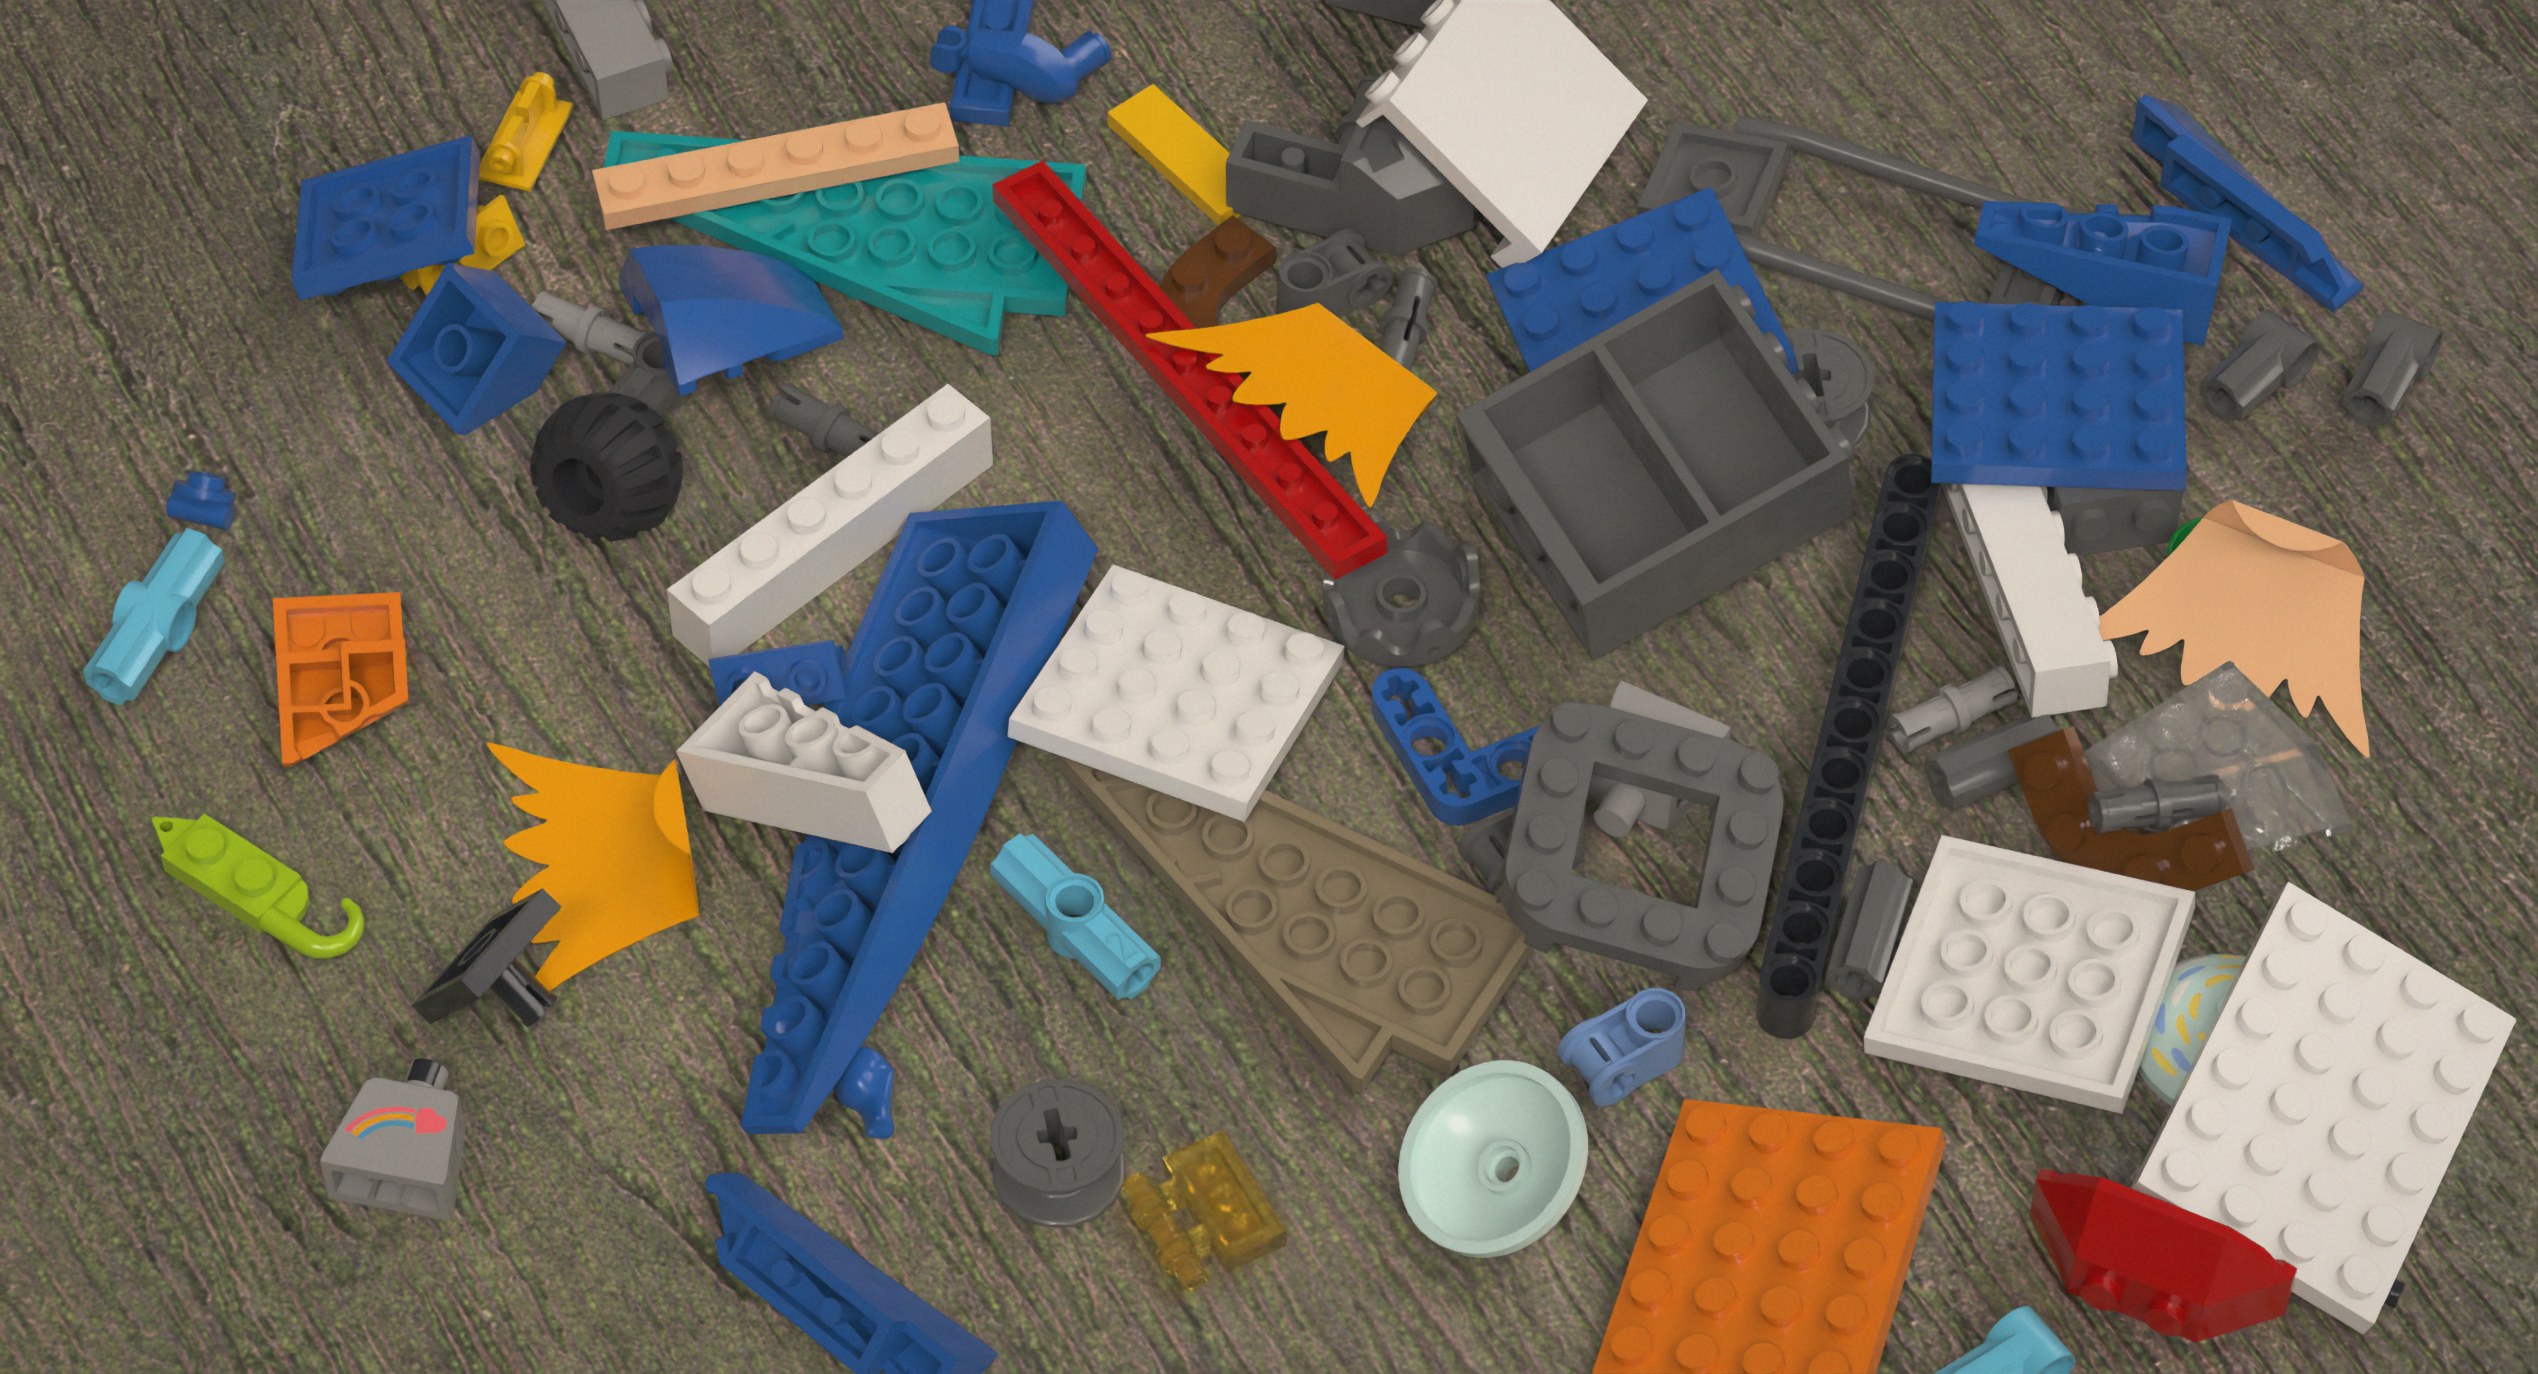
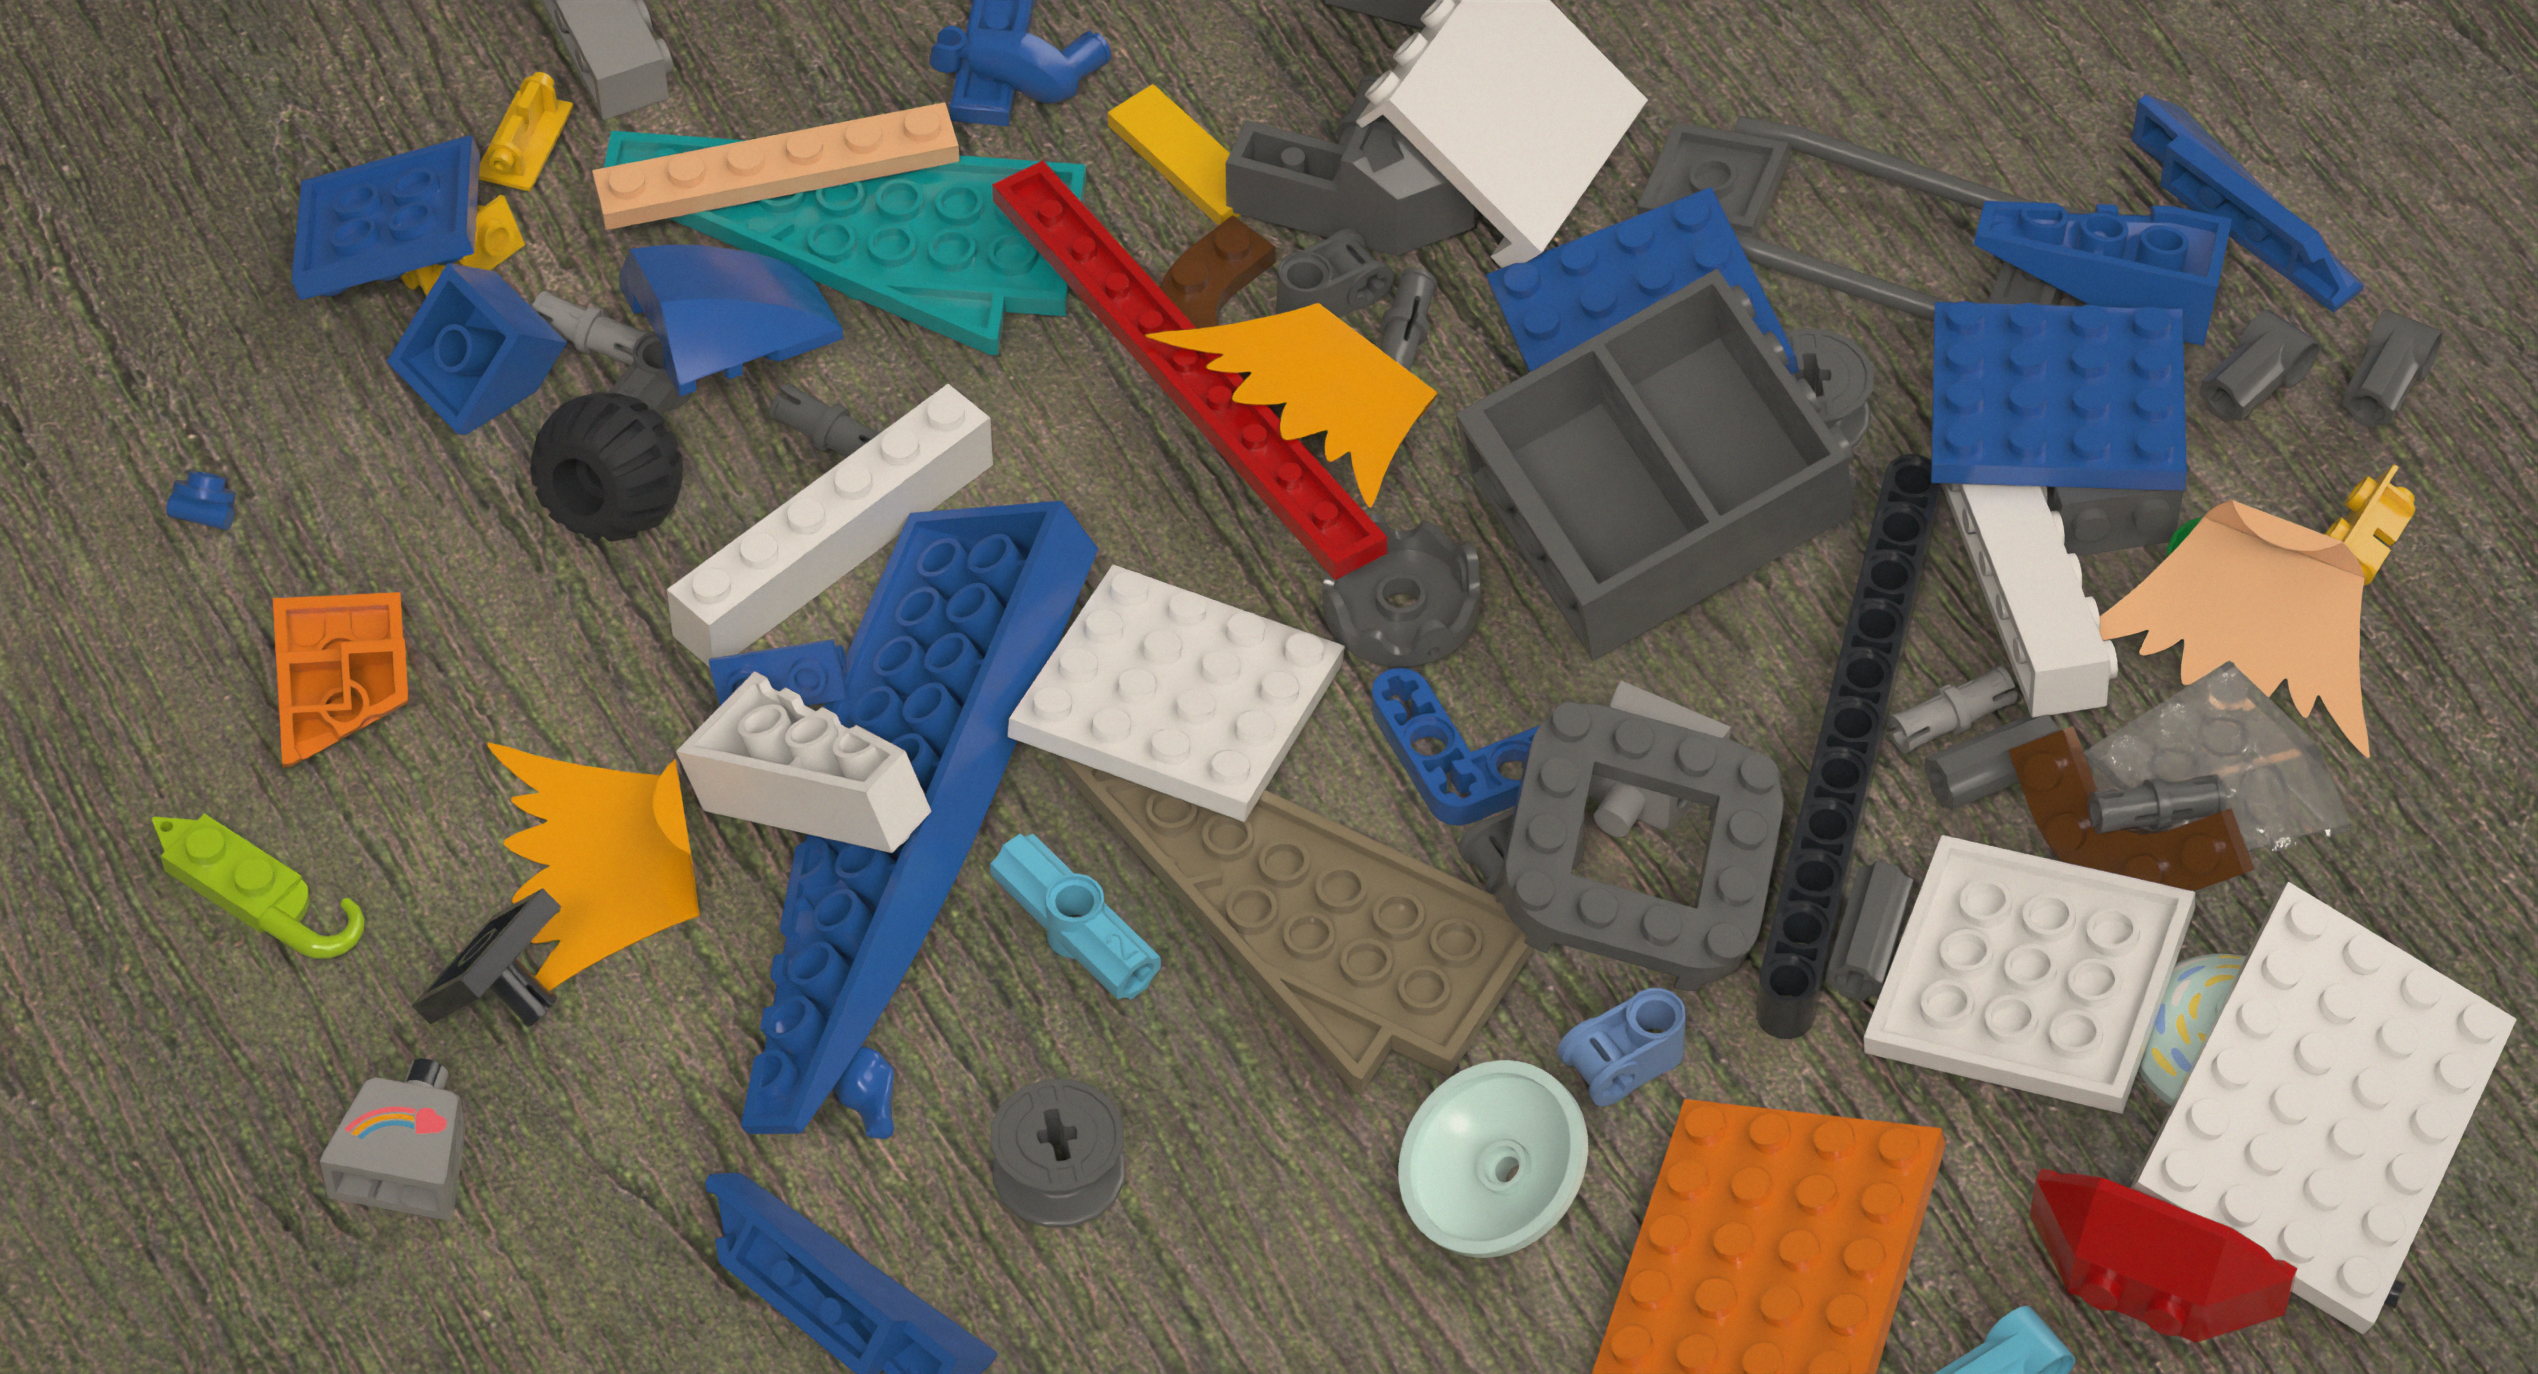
(154, 617): medium azure piece -> none
(1223, 1202): clear yellow plate -> none
(2376, 510): none -> yellow hinge

